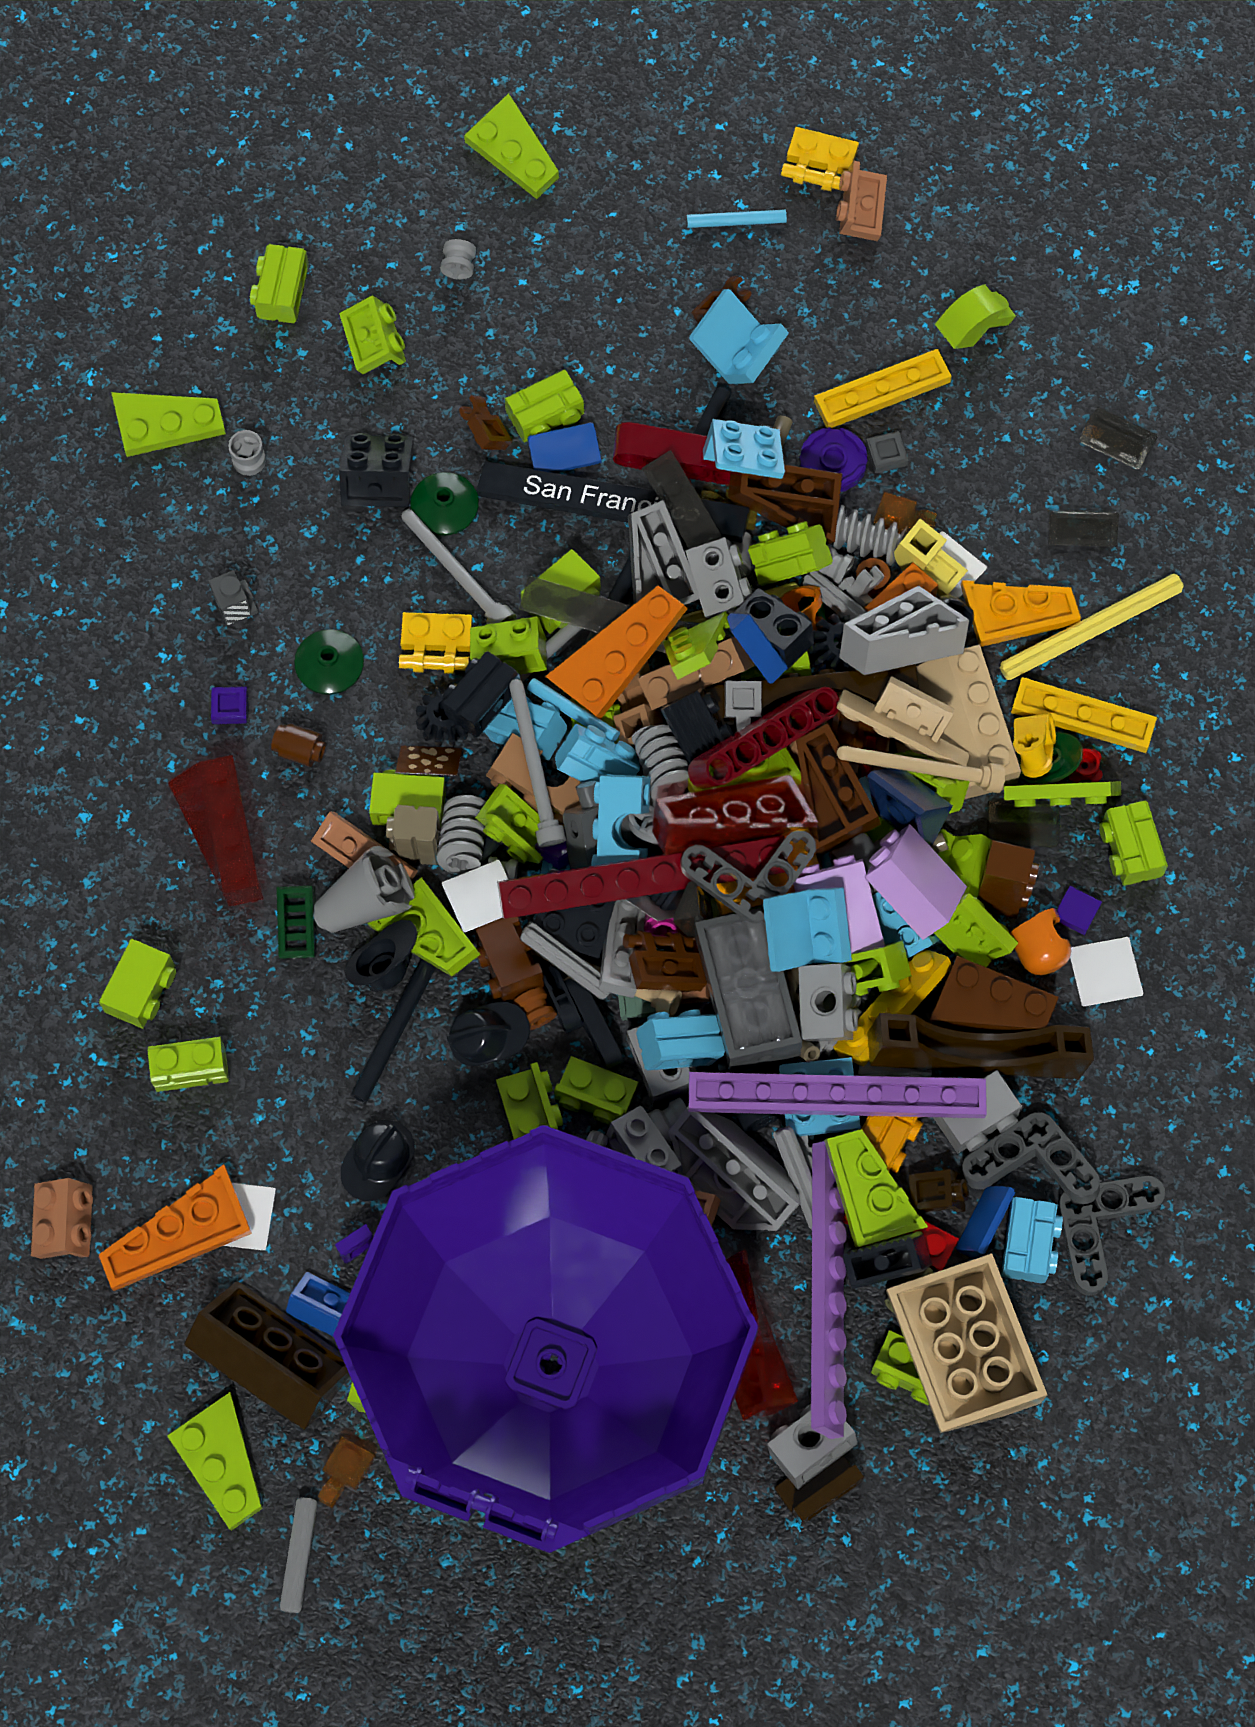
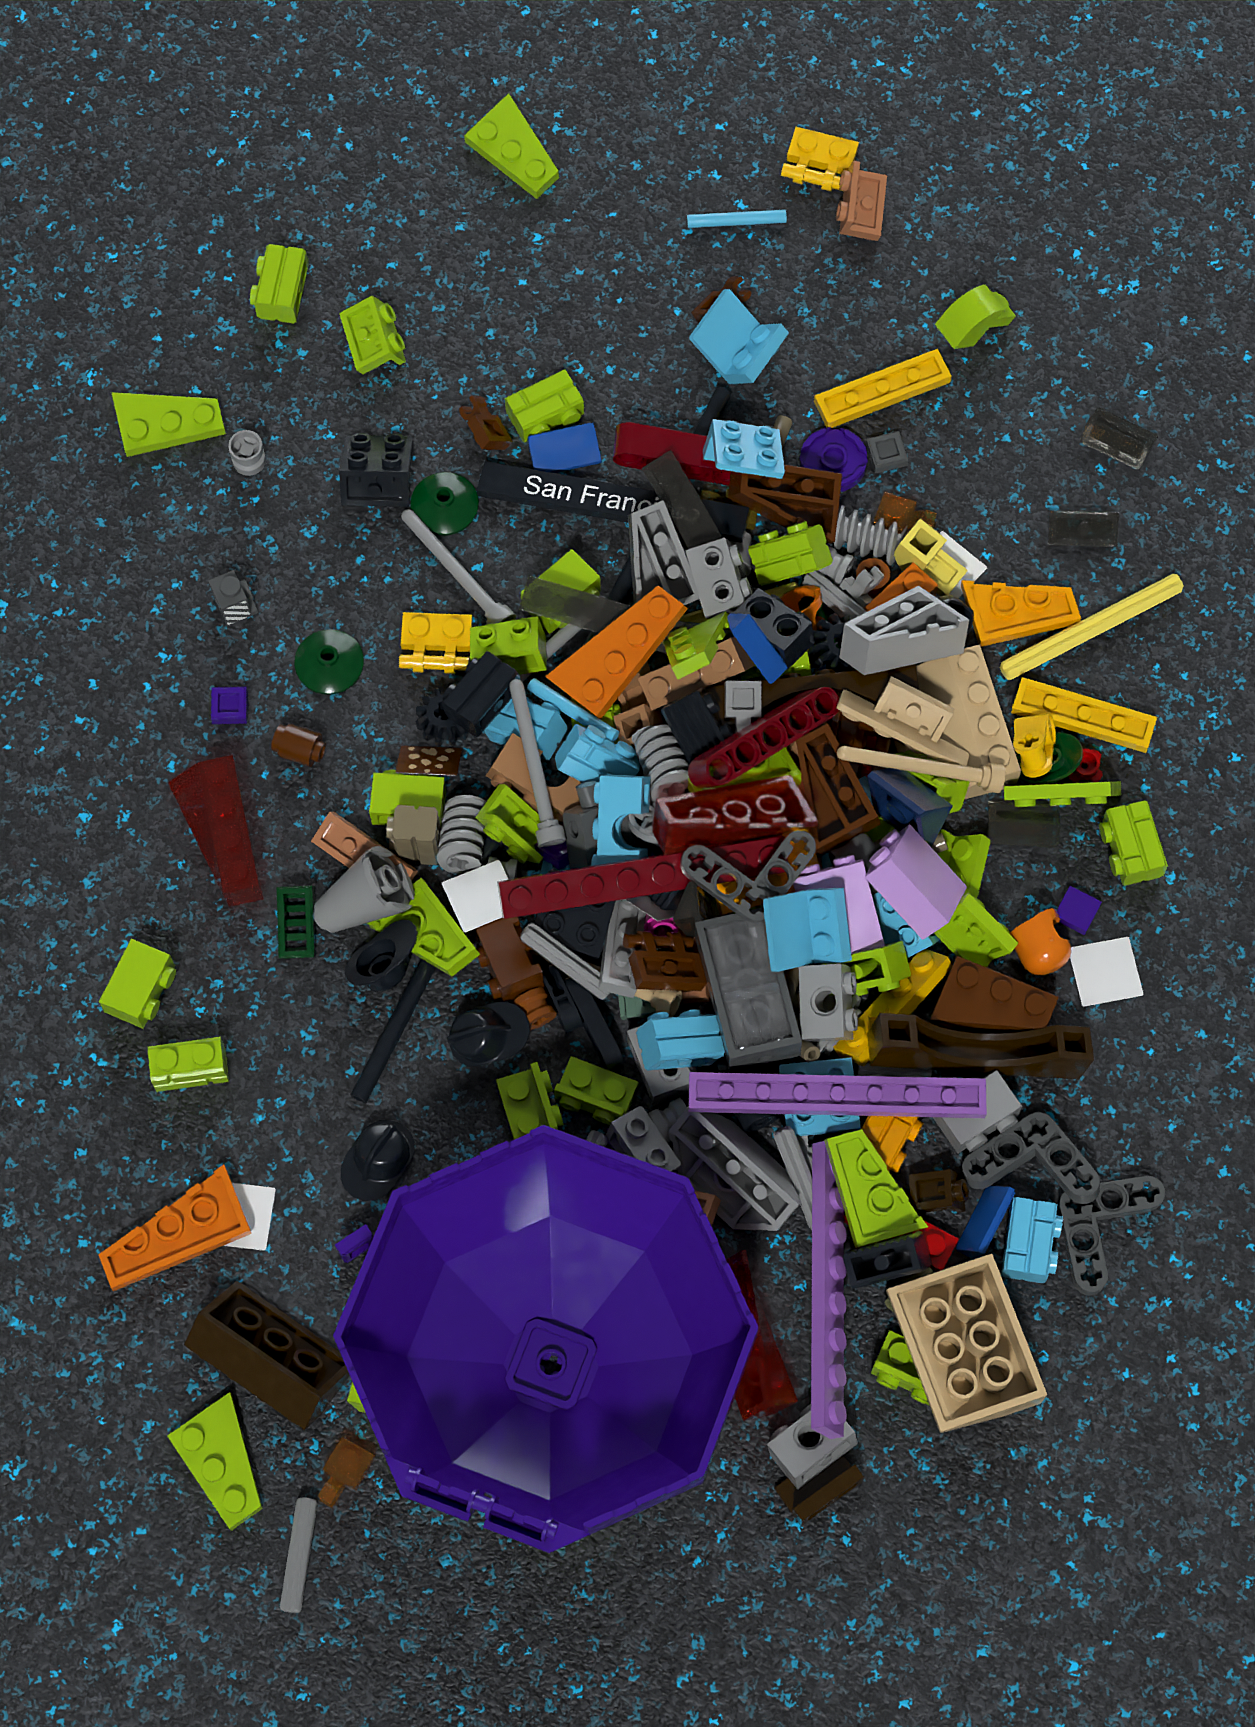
(61, 1218): nougat bracket -> none
(317, 1303): blue slope -> none
(458, 259): light grey wheel -> none
(1007, 879): reddish brown wedge -> none

